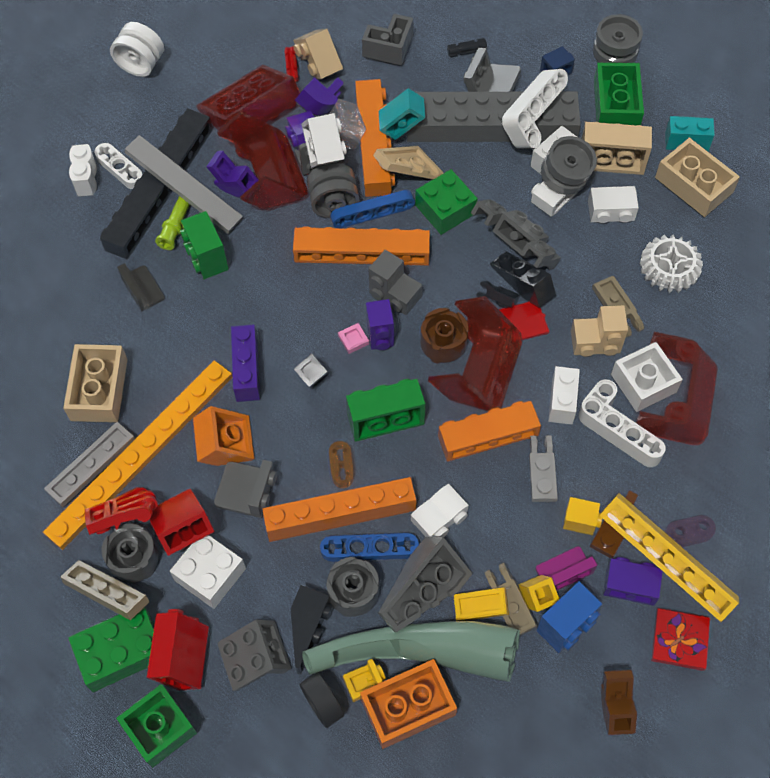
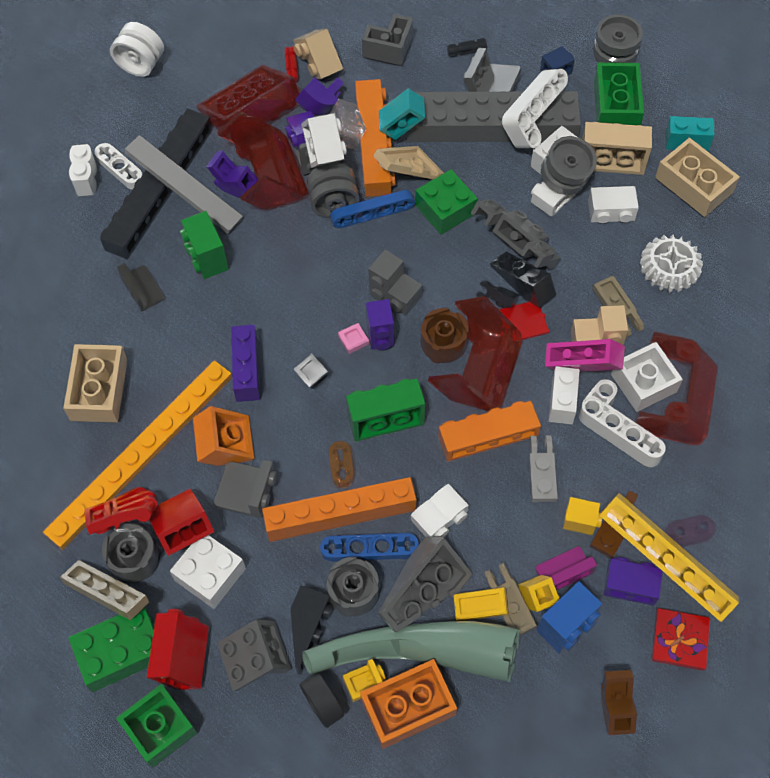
(89, 464): light grey plate -> none
(172, 226): lime pin -> none
(359, 245): orange brick -> none
(586, 355): none -> dark pink brick

